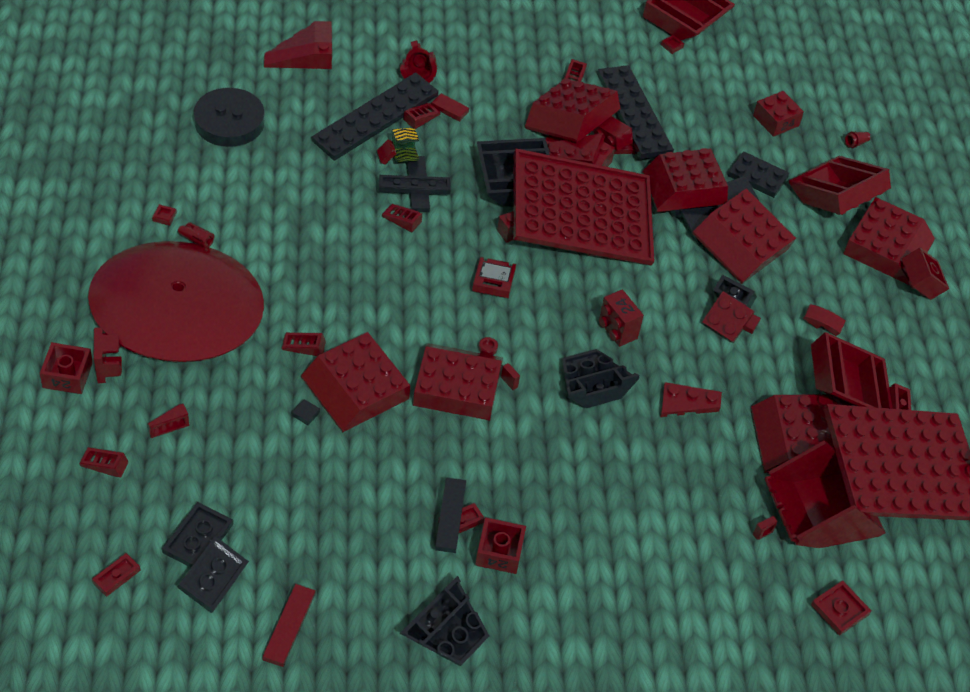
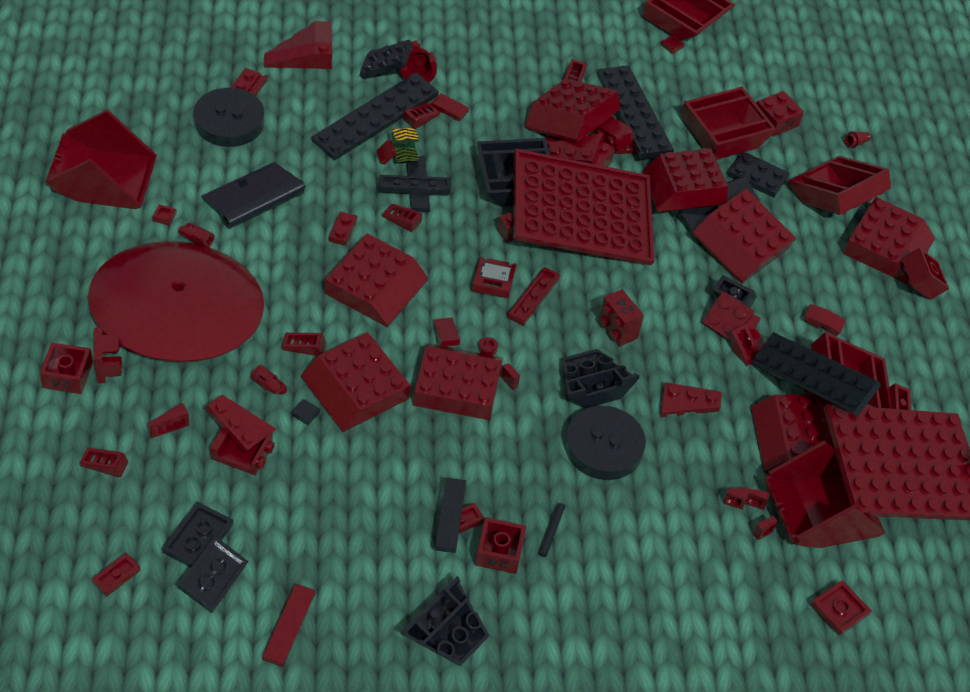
(102, 163): none -> dark red windscreen
(229, 453): none -> dark red panel
(239, 423): none -> dark red wing
(250, 81): none -> dark red plate
(254, 194): none -> black door
(268, 380): none -> dark red hinge
(343, 228): none -> dark red plate
(376, 280): none -> dark red slope
(386, 59): none -> black plate
(446, 332): none -> dark red tile
(533, 296): none -> dark red tile
(552, 530): none -> black bar
(605, 442): none -> black brick
(727, 122): none -> dark red slope
(740, 496): none -> dark red slope
(746, 342): none -> dark red slope
(816, 374): none -> black plate

